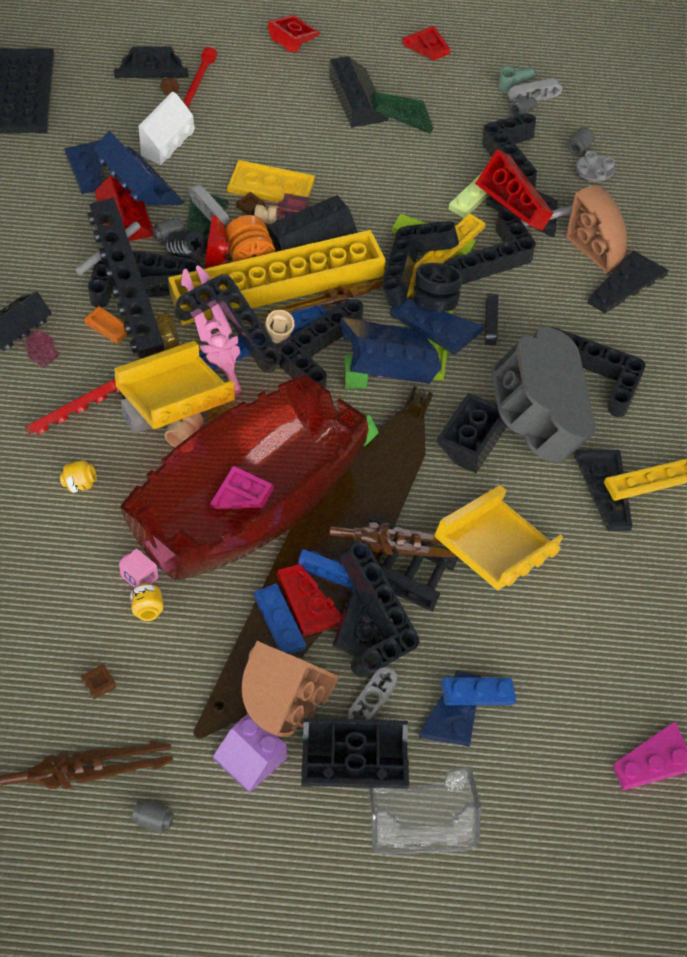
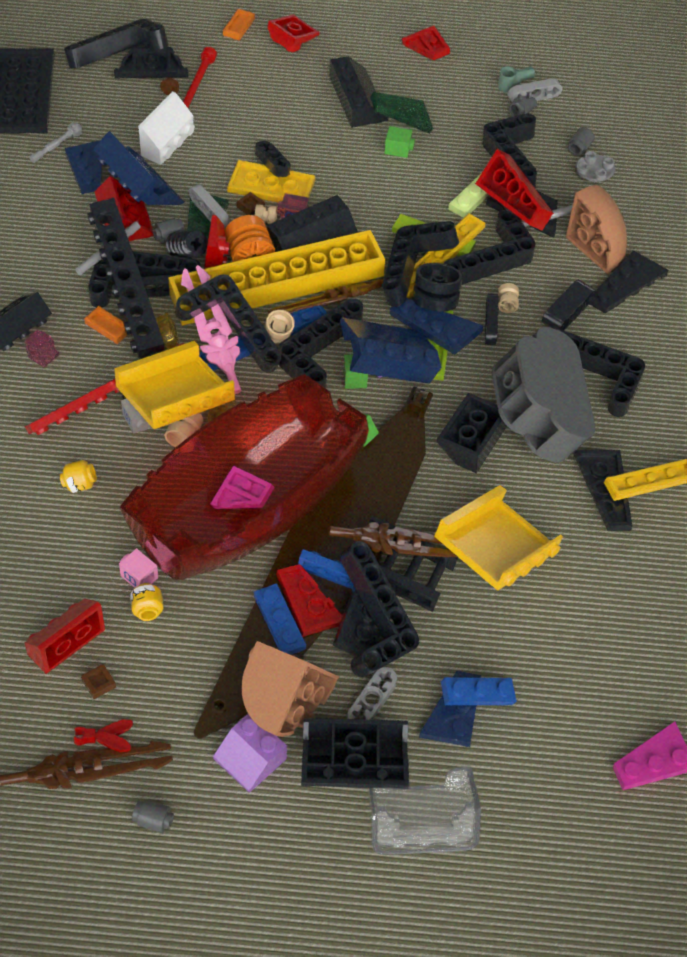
(66, 634): none -> red slope
(72, 131): none -> light grey piece
(106, 736): none -> red piece
(115, 41): none -> black beam
(238, 24): none -> orange tile
(272, 159): none -> black beam
(399, 142): none -> bright green brick
(508, 298): none -> tan wheel
(569, 305): none -> black beam

